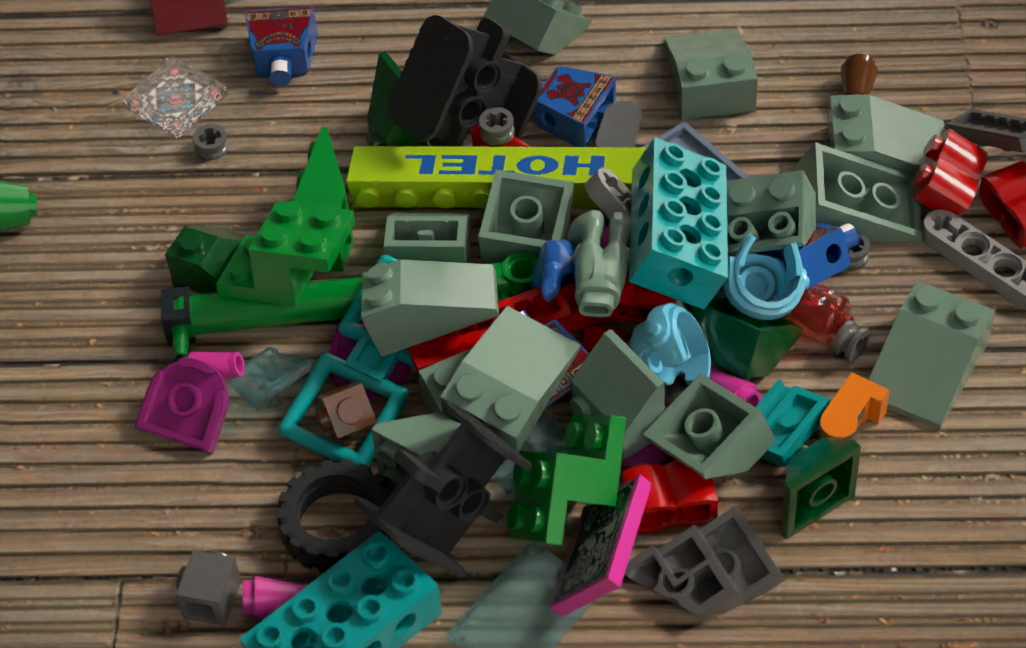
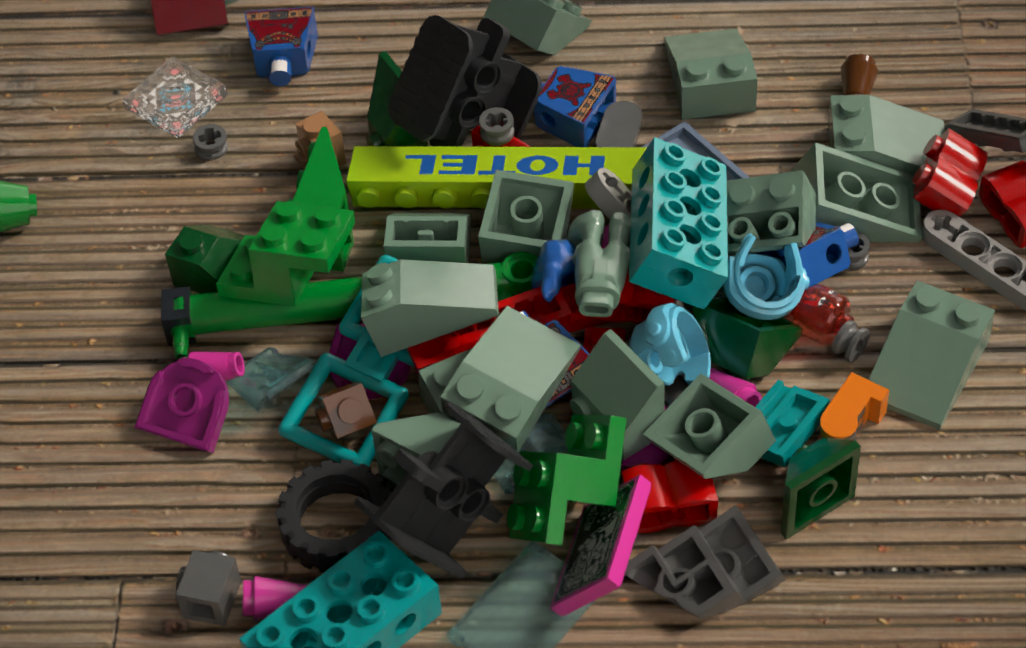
(308, 131): none -> medium nougat brick

